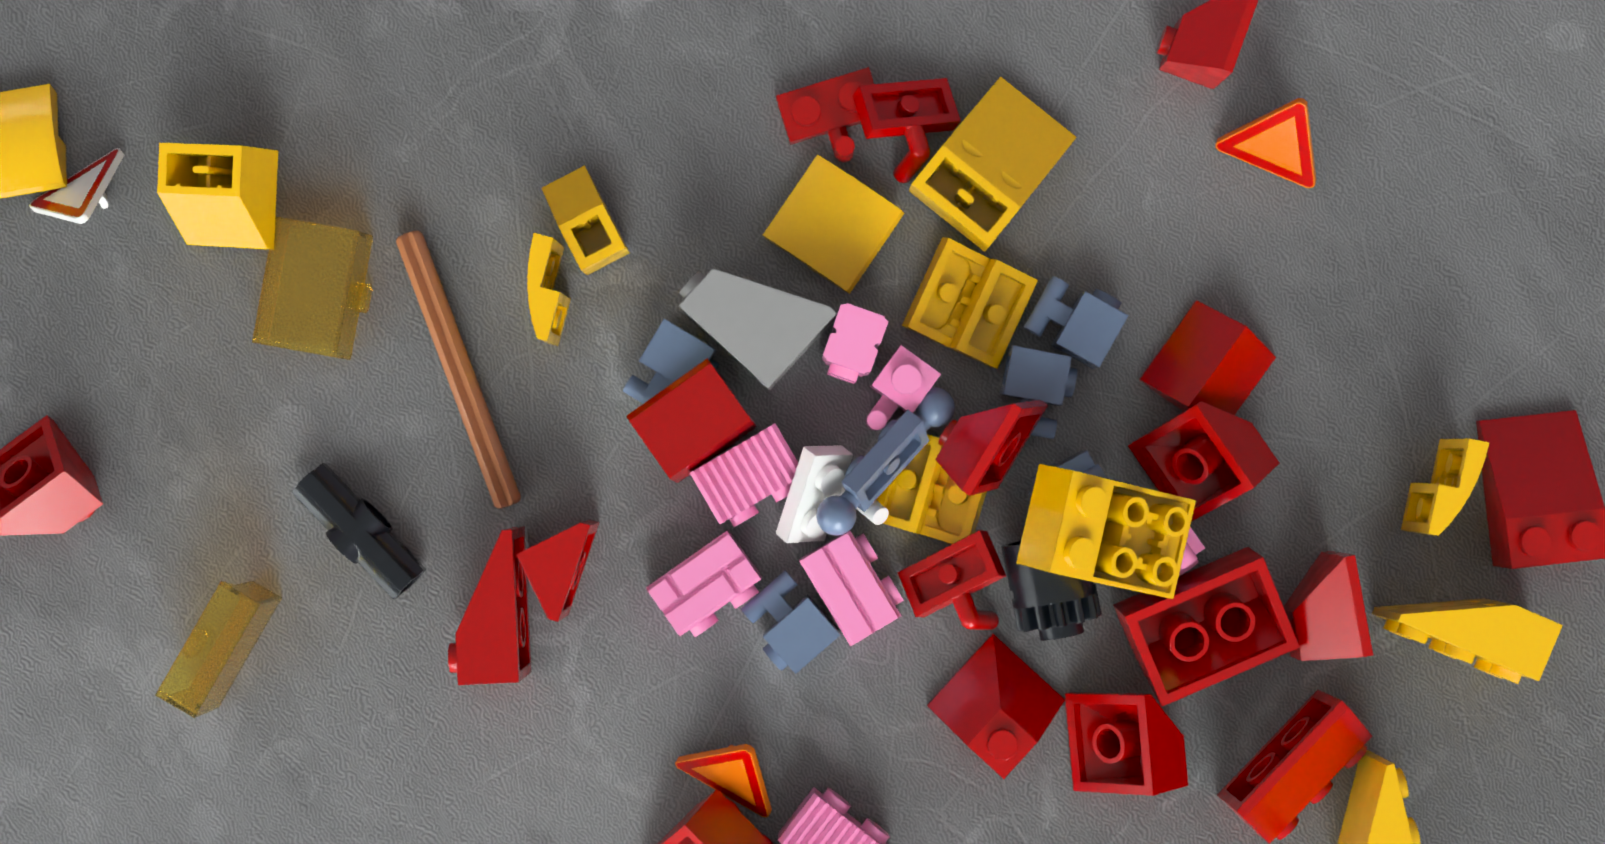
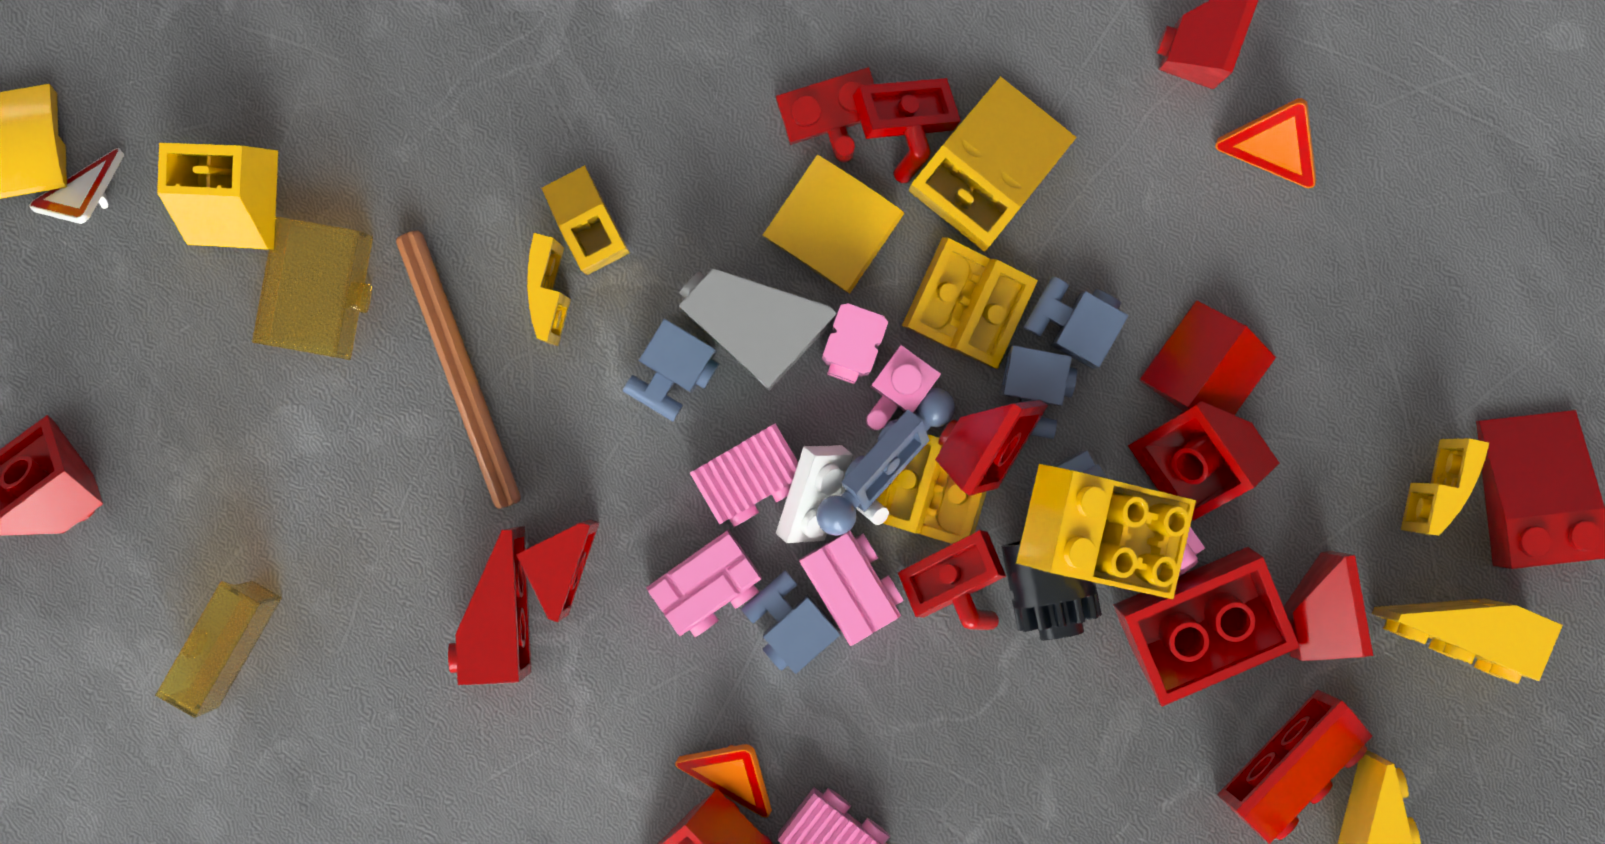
(359, 530): black piece -> none
(691, 421): red slope -> none
(997, 705): red slope -> none
(1123, 744): red slope -> none

